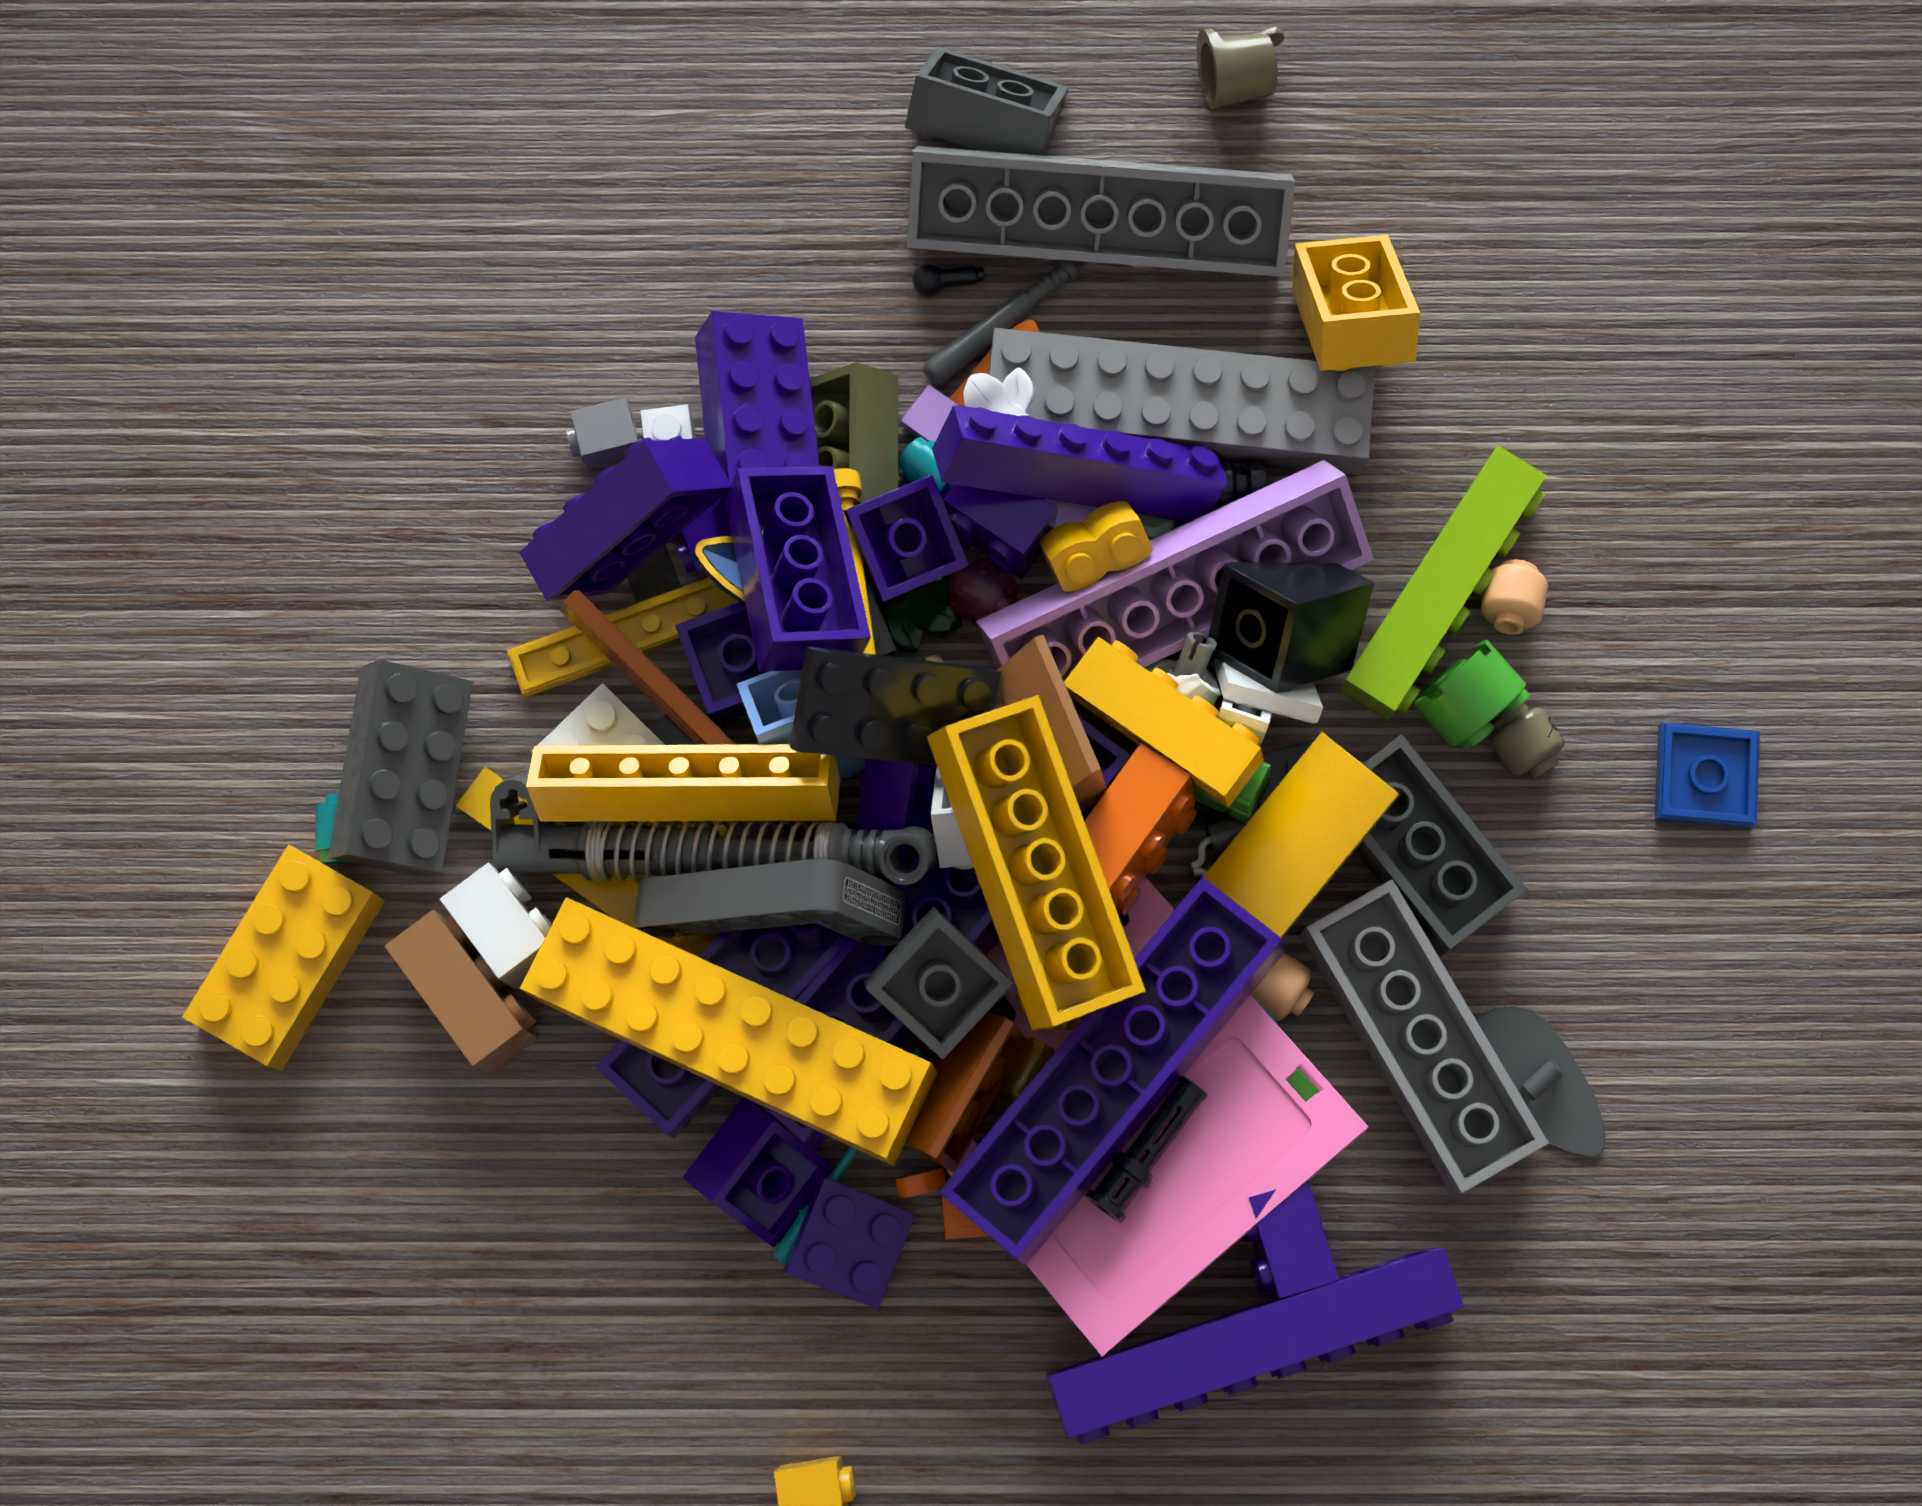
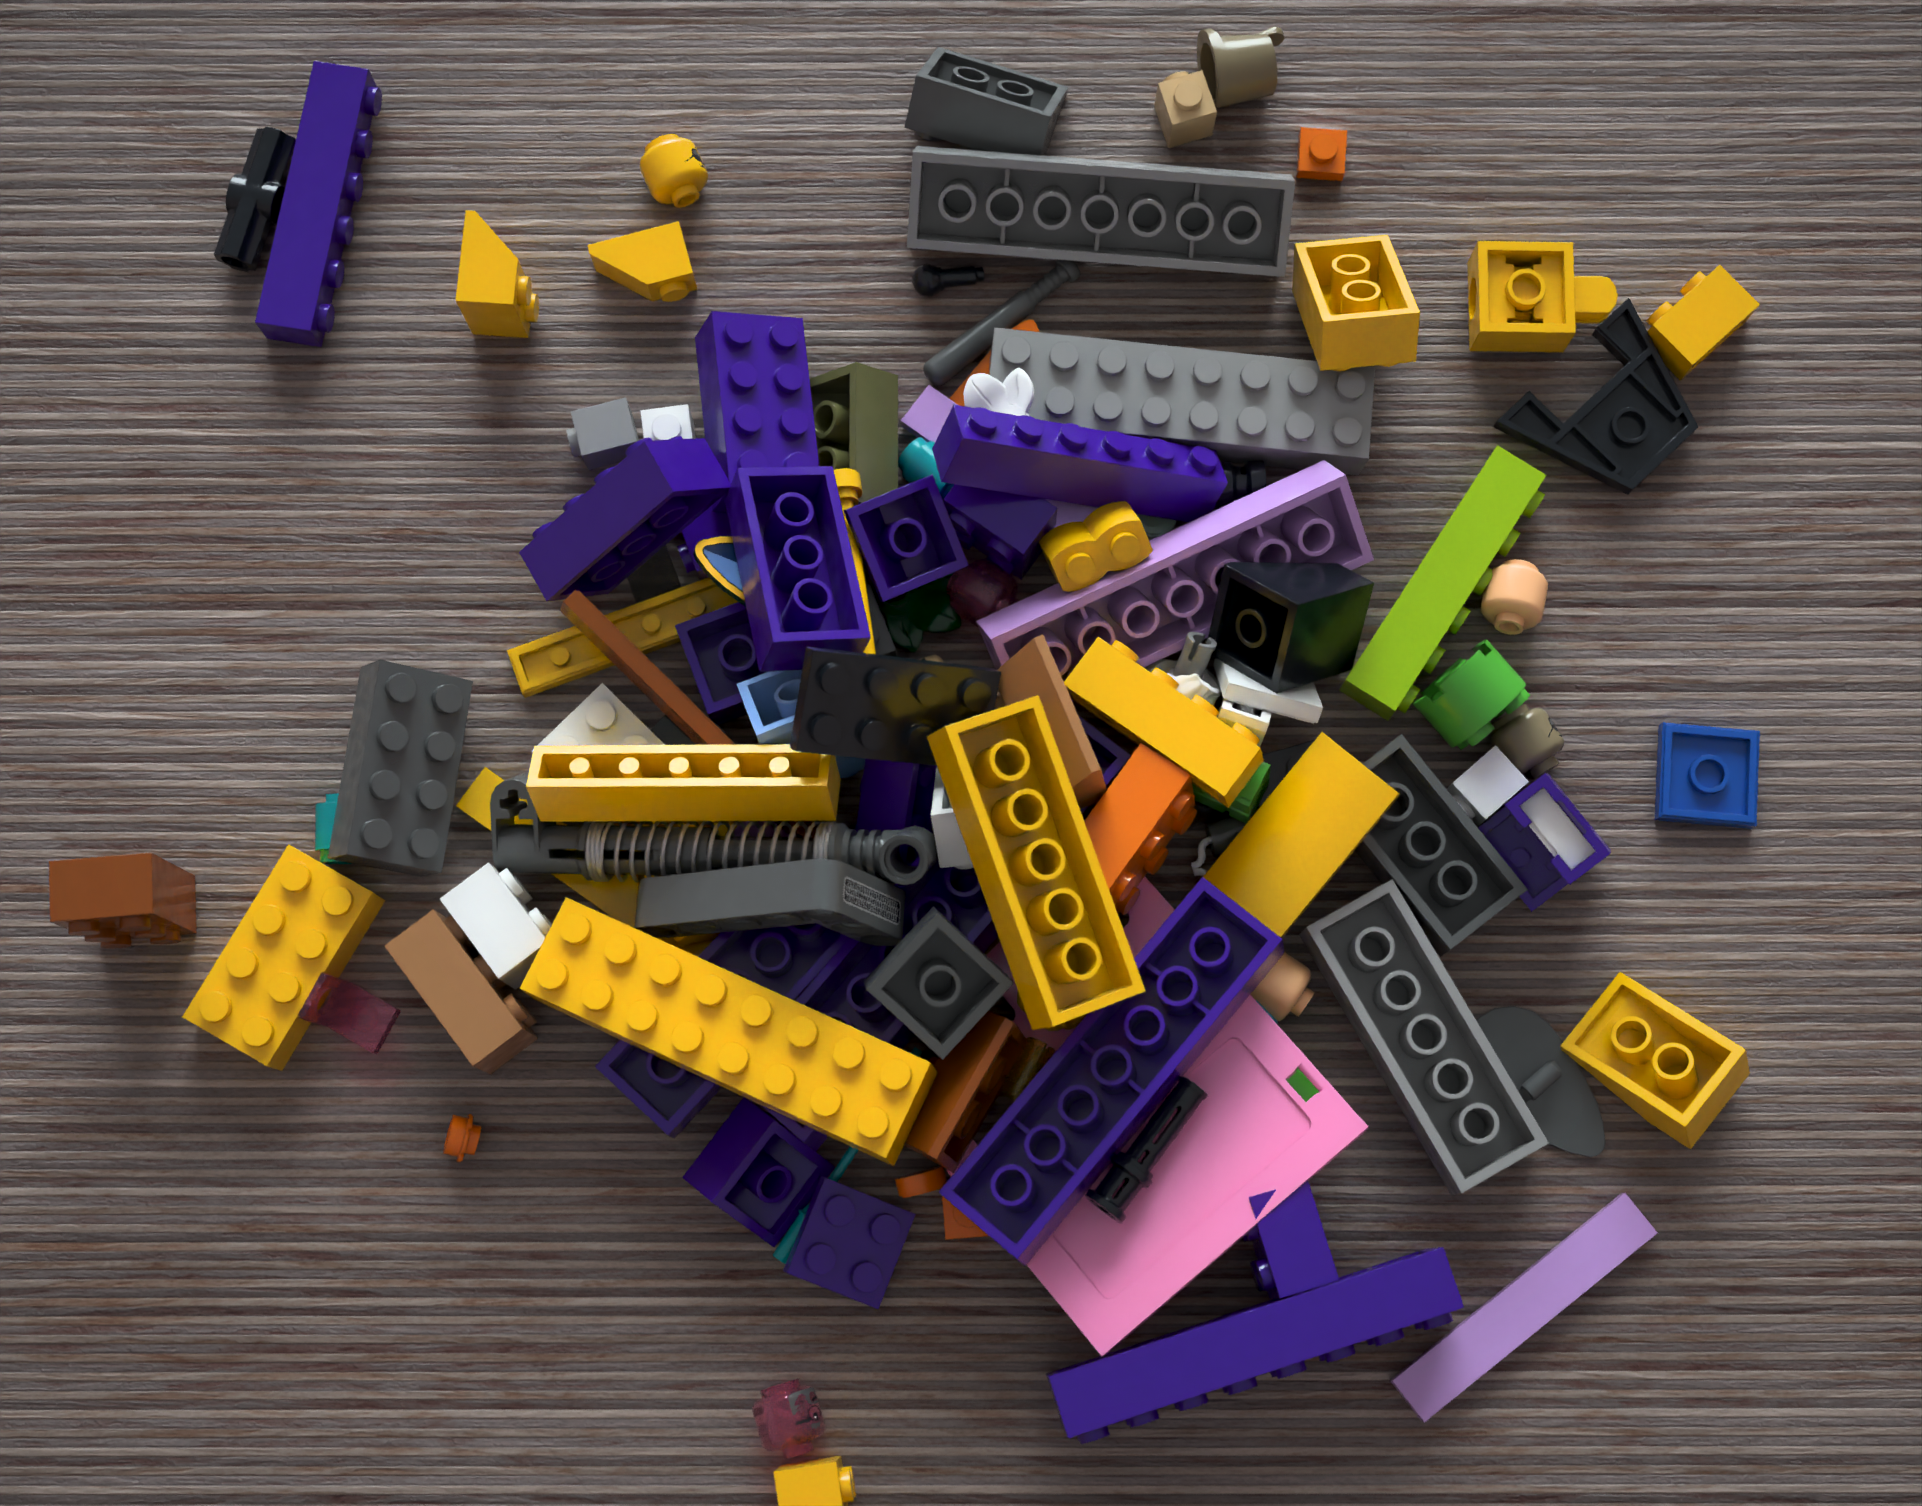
(122, 899): none -> dark orange brick
(255, 199): none -> black piece
(318, 204): none -> dark purple brick
(350, 1012): none -> clear pink bracket
(461, 1137): none -> orange plate
(492, 284): none -> yellow slope
(648, 262): none -> yellow slope
(673, 170): none -> yellow head
(788, 1418): none -> clear pink head
(1185, 108): none -> tan brick
(1321, 154): none -> orange plate
(1487, 785): none -> white brick
(1523, 1307): none -> lavender tile
(1540, 284): none -> yellow brick
(1544, 840): none -> dark purple brick
(1625, 424): none -> black wing
(1658, 1059): none -> yellow slope
(1699, 321): none -> yellow brick

